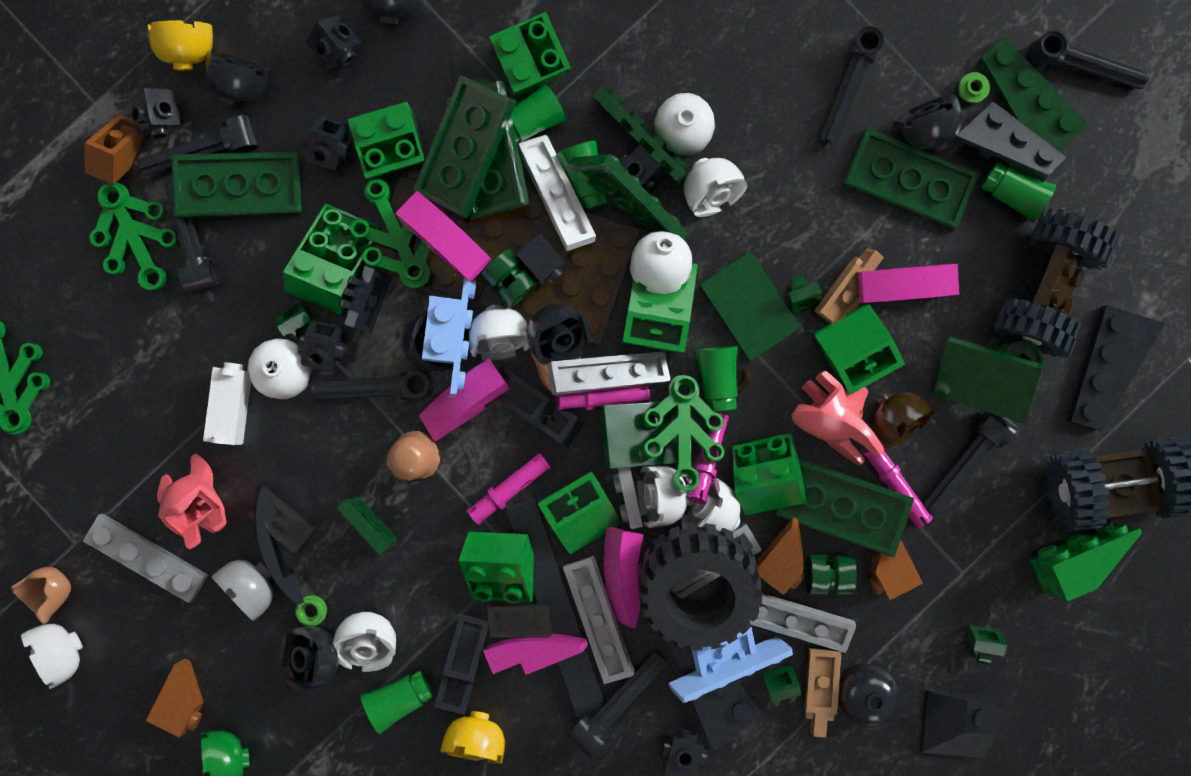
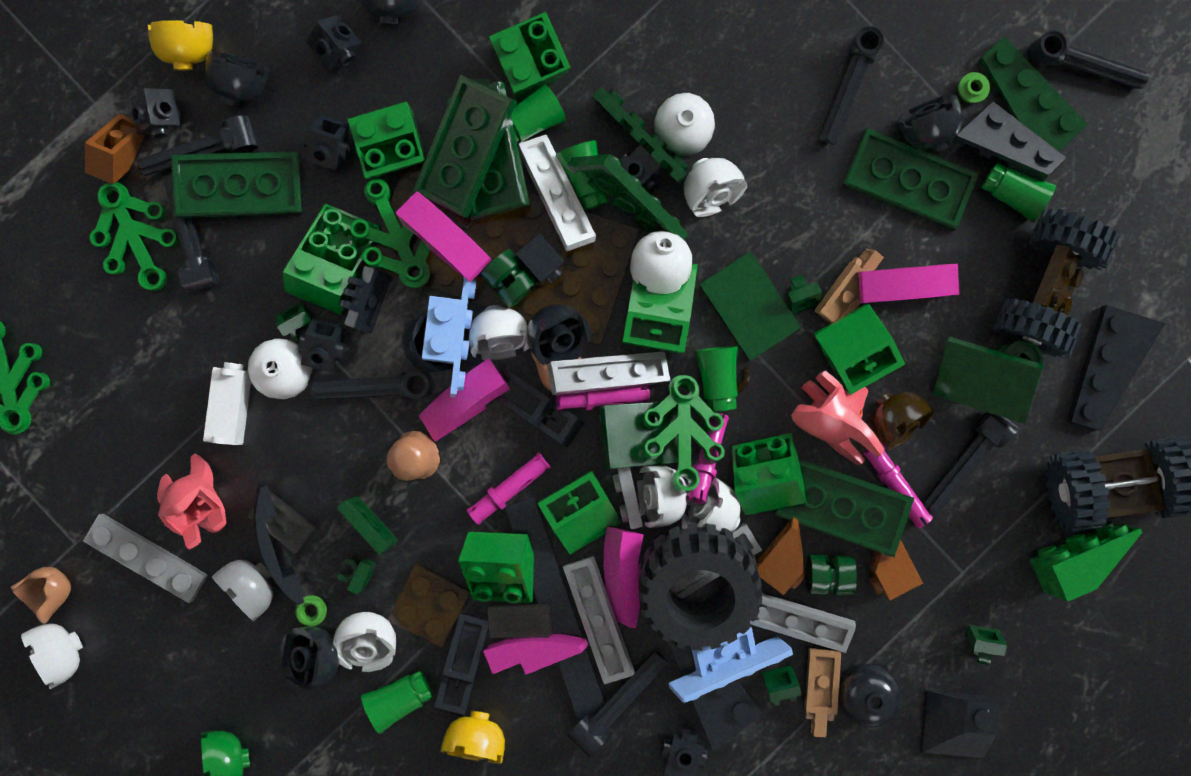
(178, 701): dark orange slope -> none
(361, 574): none -> dark green tile
(429, 605): none -> dark brown plate

